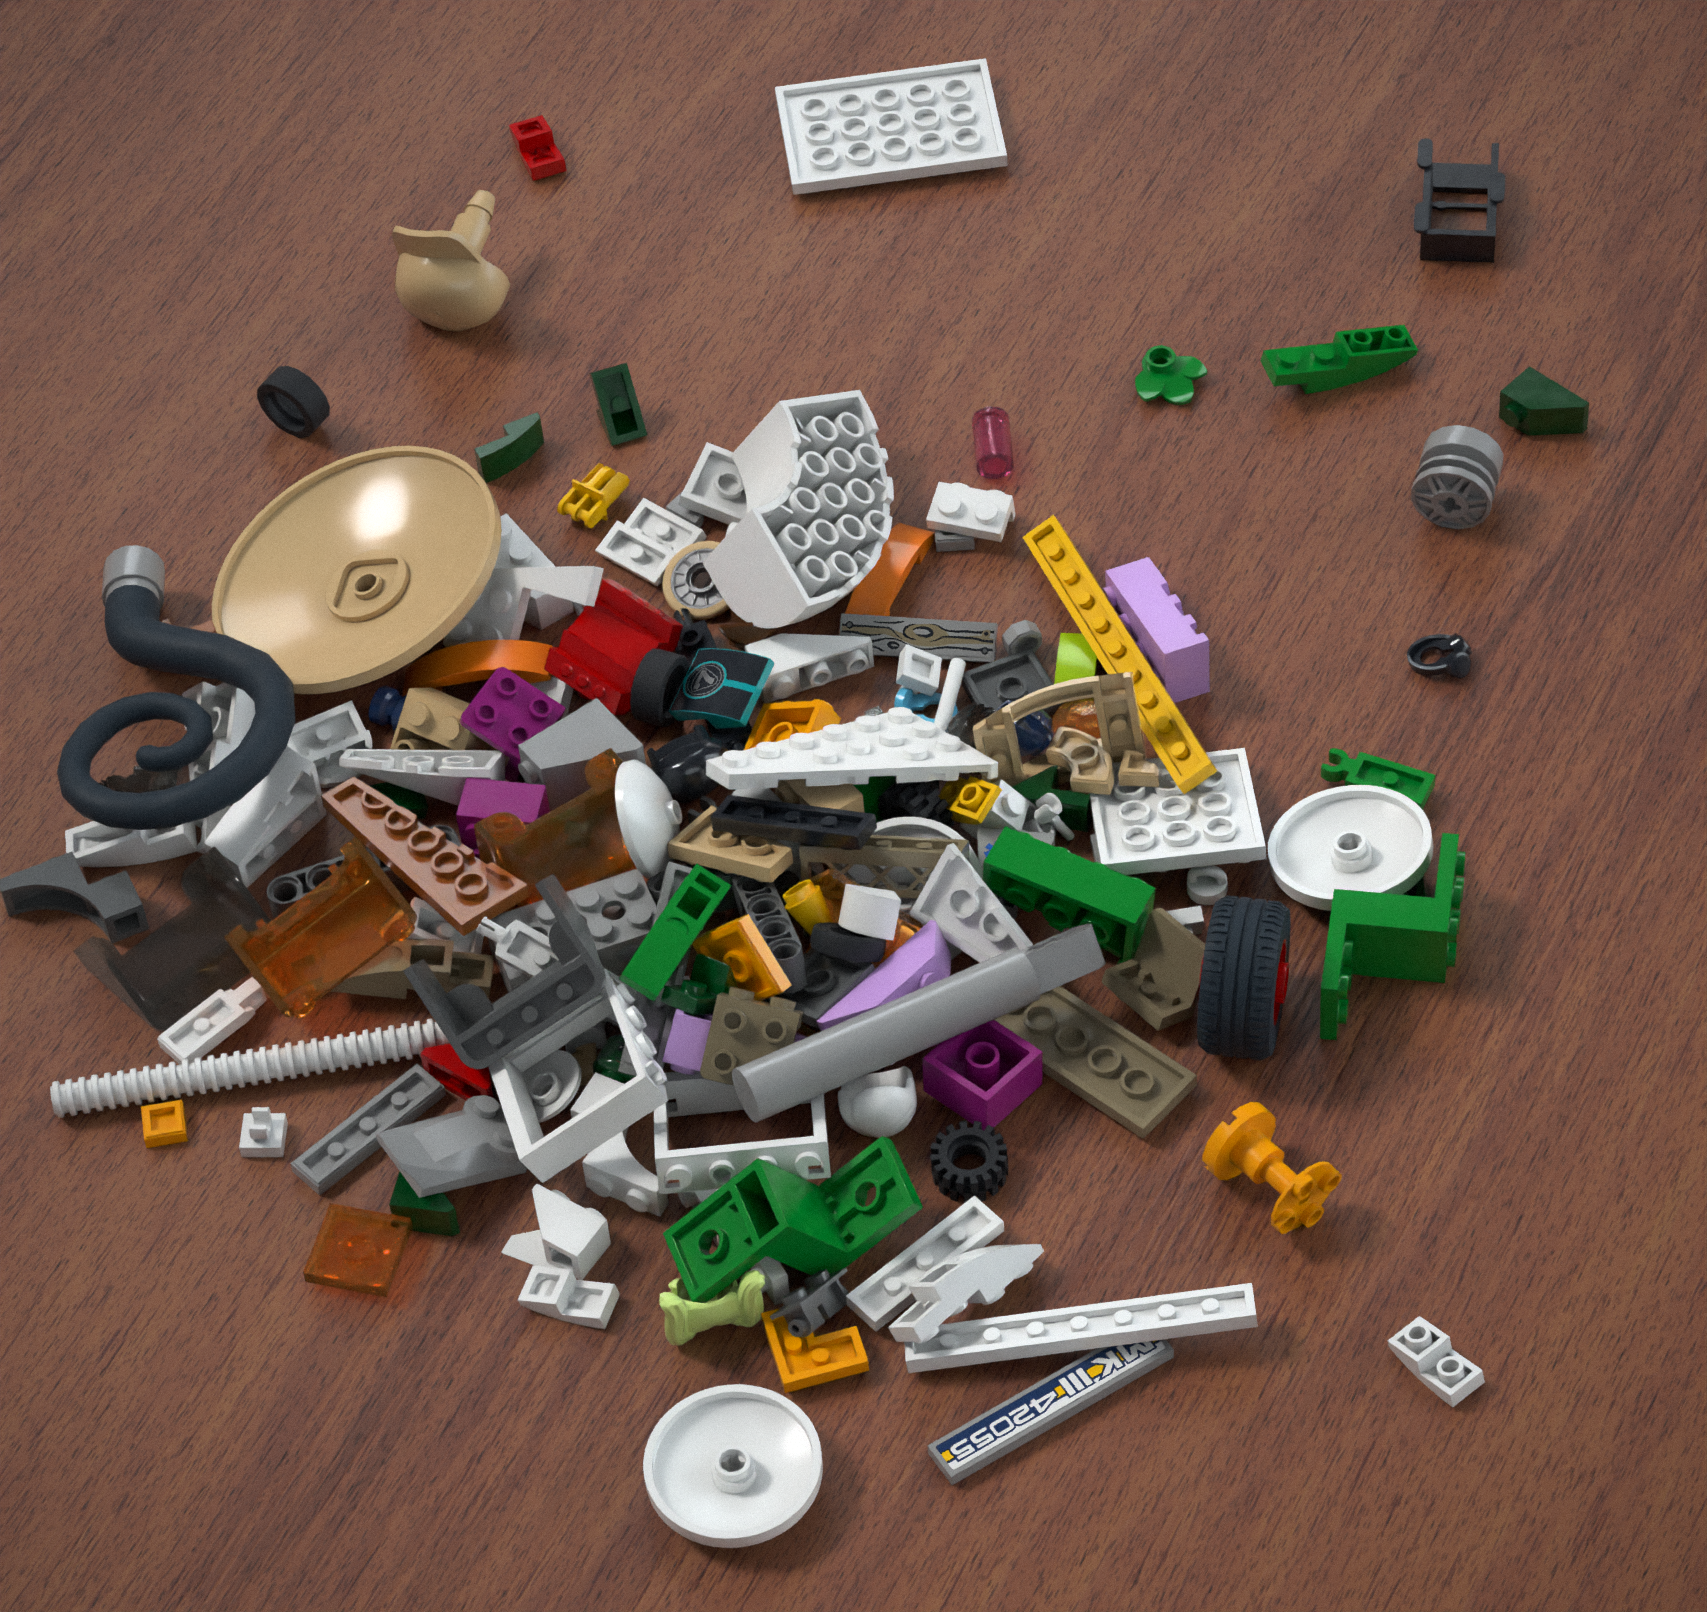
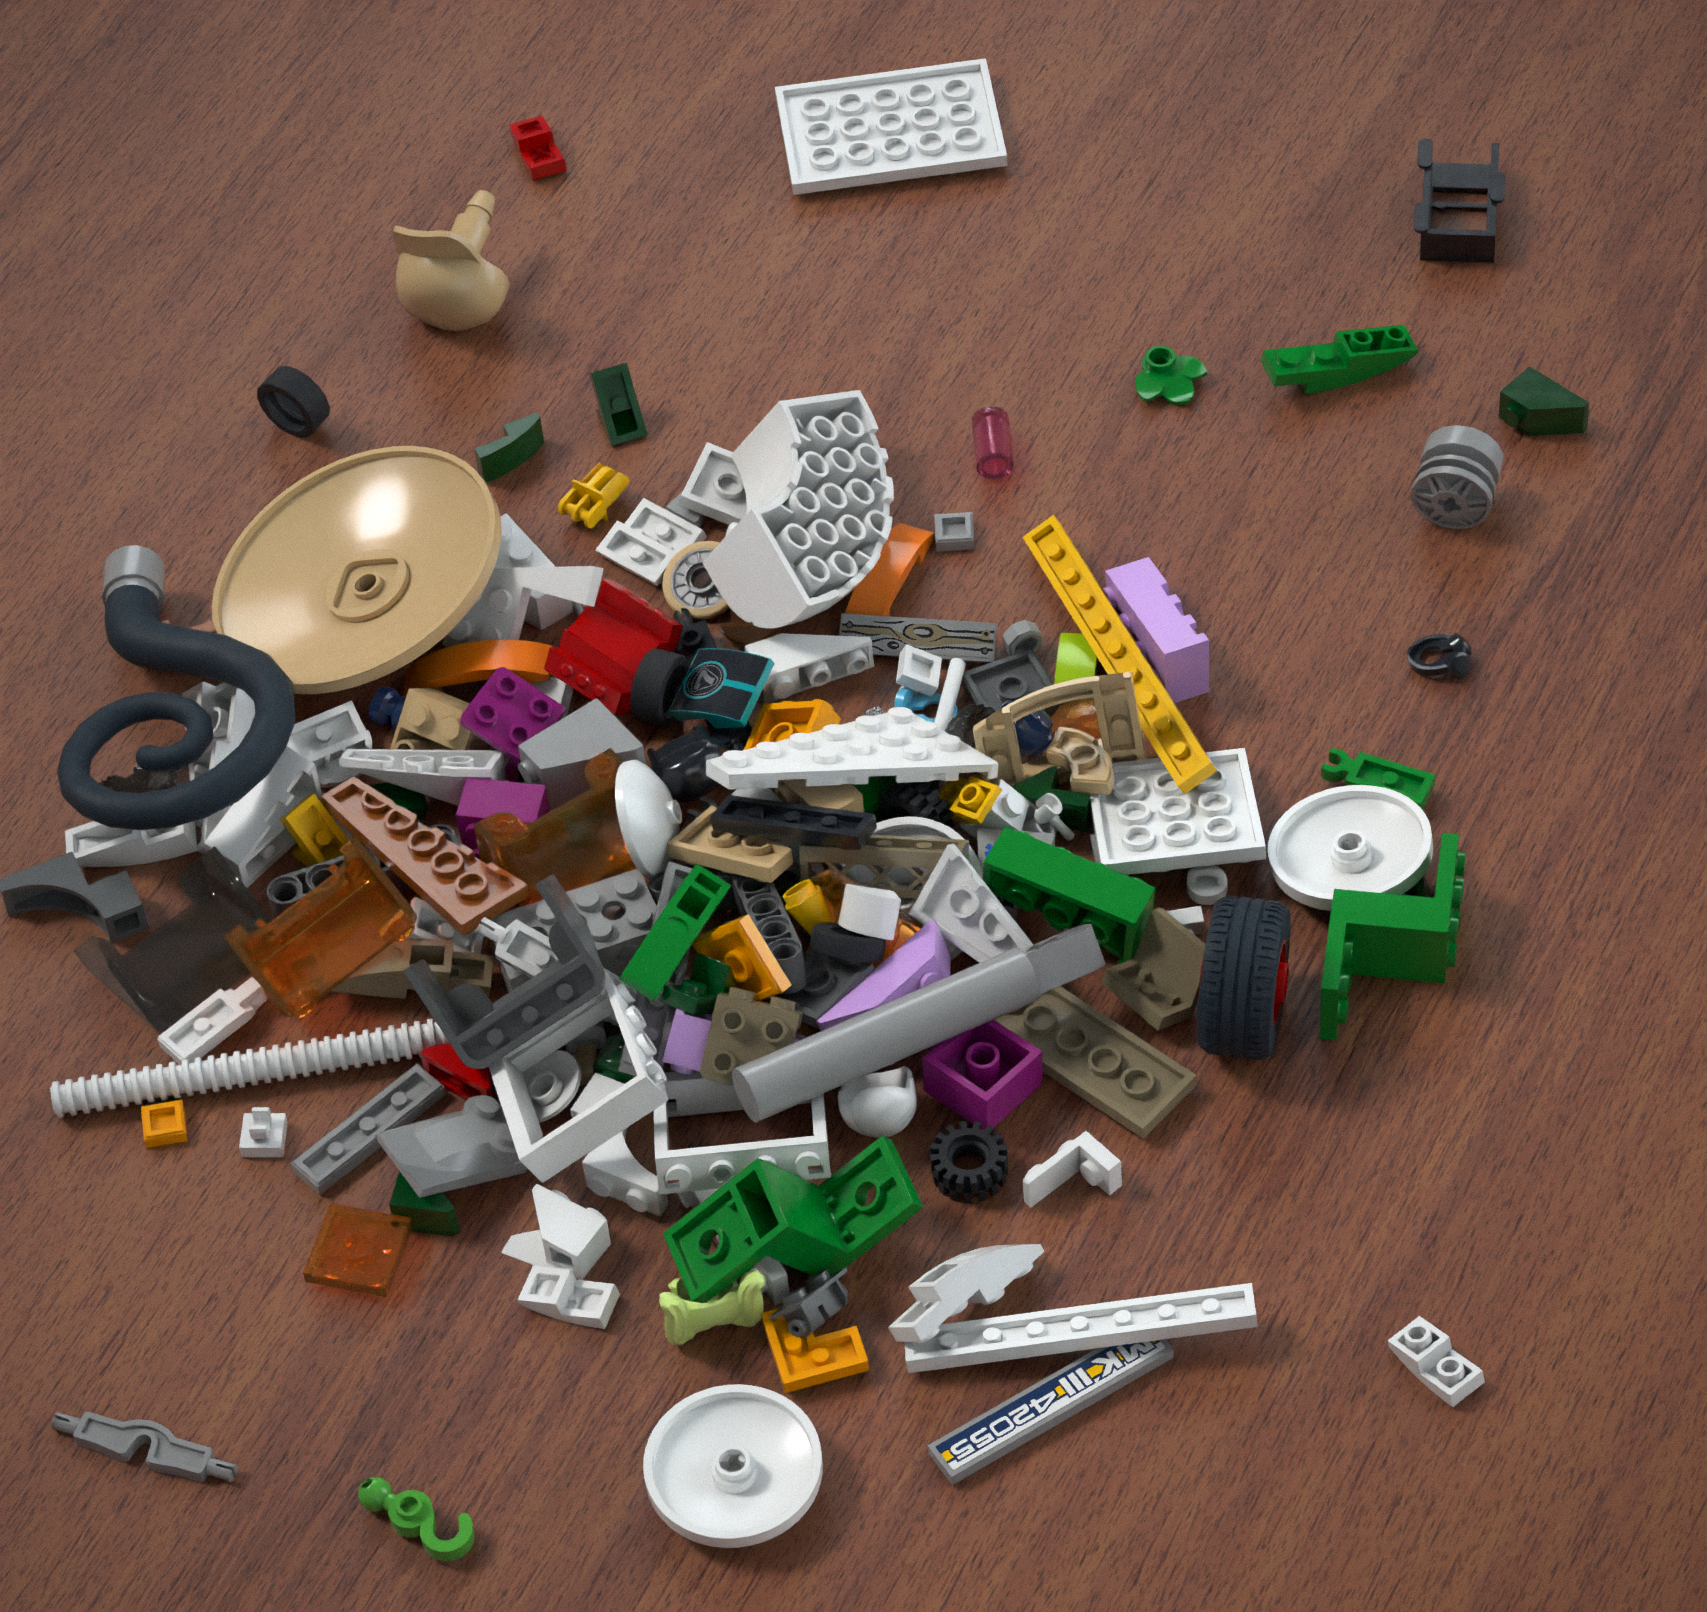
(165, 1453): none -> light grey piece
(314, 832): none -> yellow slope
(413, 1516): none -> bright green piece
(888, 1289): white plate -> none
(970, 511): white bracket -> none
(1081, 1154): none -> white bracket
(1137, 771): tan tile -> none
(1248, 1149): light orange piece -> none

